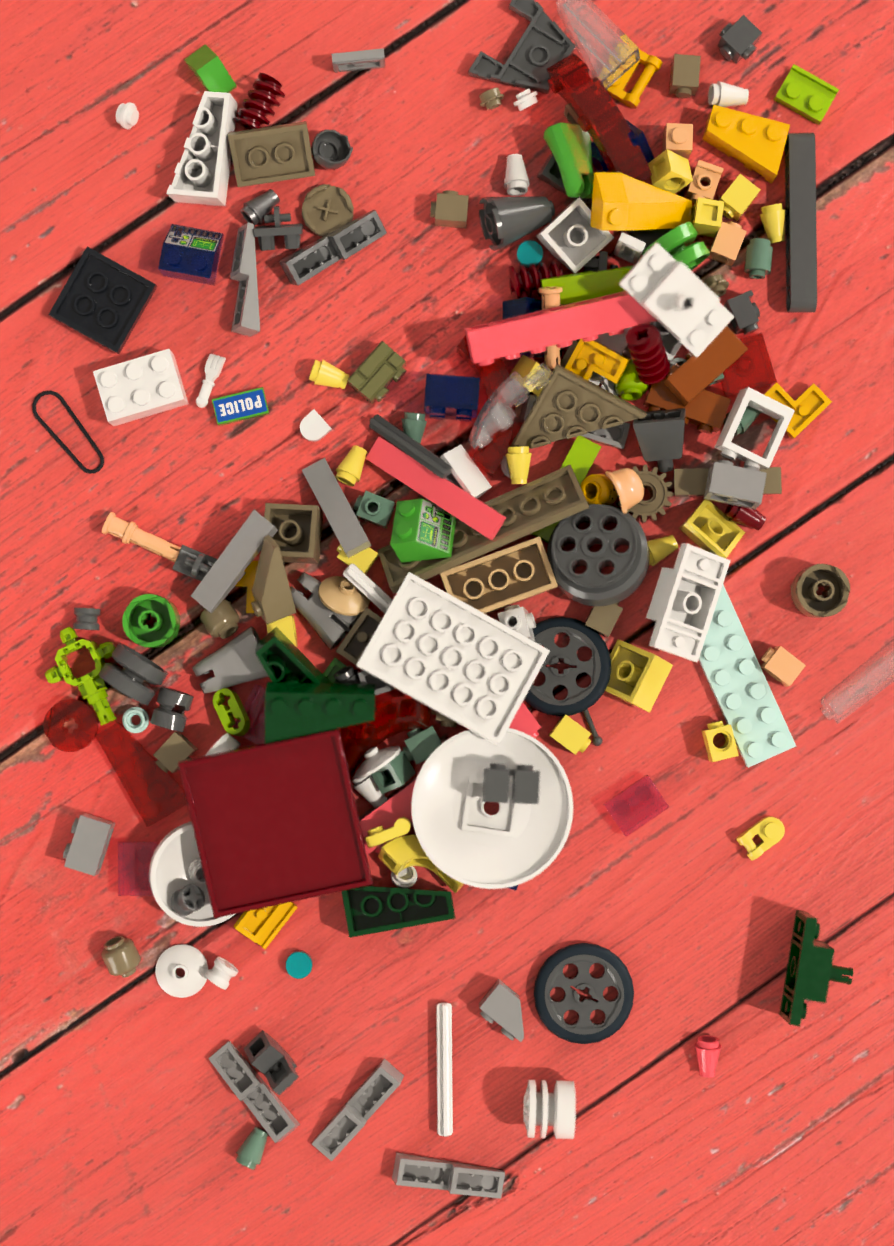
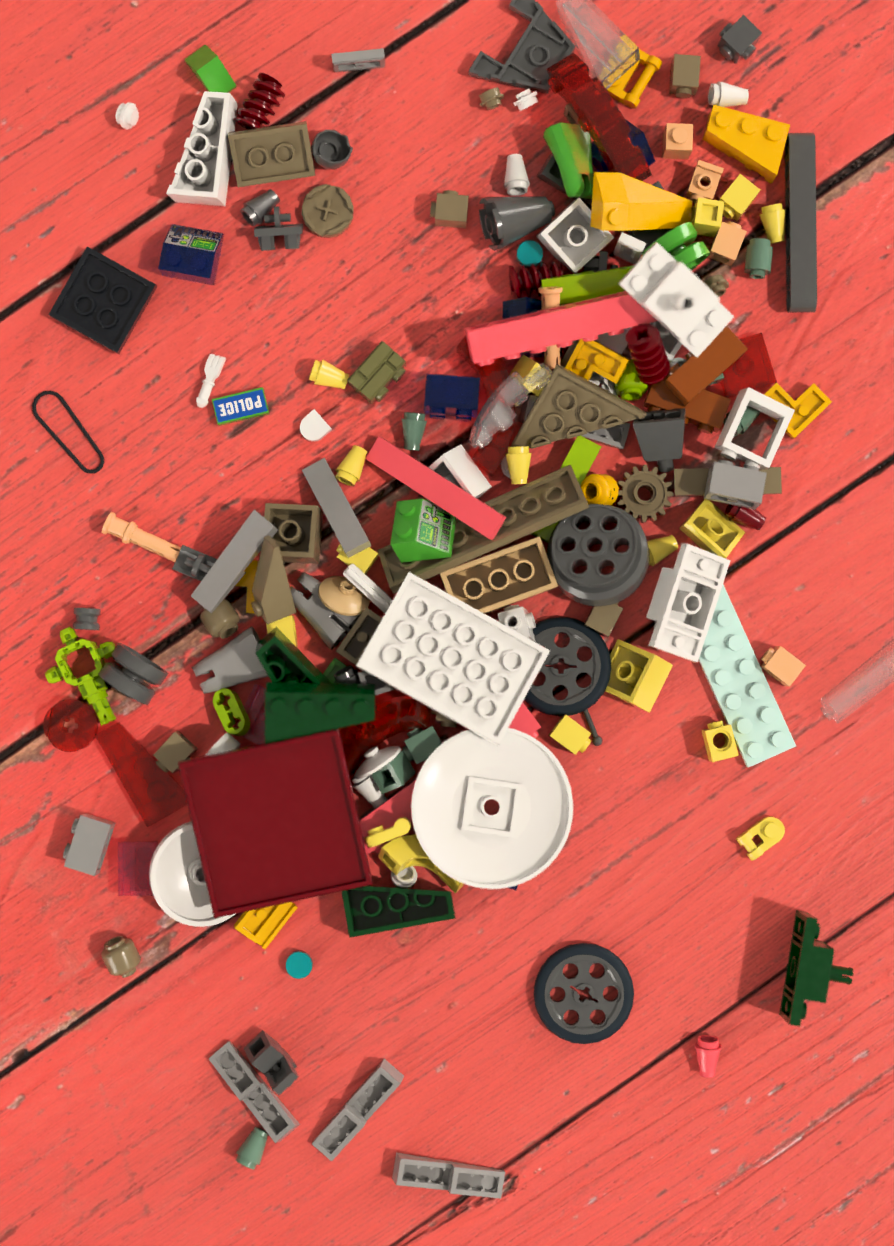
(127, 720): light aqua plate -> none
(139, 612): bright green brick -> none
(140, 387): white brick -> none
(171, 709): dark grey wheel -> none
(183, 957): white dish -> none
(189, 893): dark grey wheel -> none
(221, 973): white wheel -> none
(246, 313): light grey slope -> none
(332, 247): dark grey slope -> none
(374, 509): sand green brick -> none
(410, 446): dark grey axle -> none
(444, 1069): white axle -> none
(504, 1007): light grey slope -> none
(524, 789): dark grey piece -> none
(550, 1109): white wheel -> none
(628, 487): light nougat helmet -> none
(636, 805): clear pink plate -> none
(670, 171): light yellow brick -> none
(744, 313): dark grey brick -> none
(806, 94): lime plate -> none
(834, 596): dark tan brick -> none

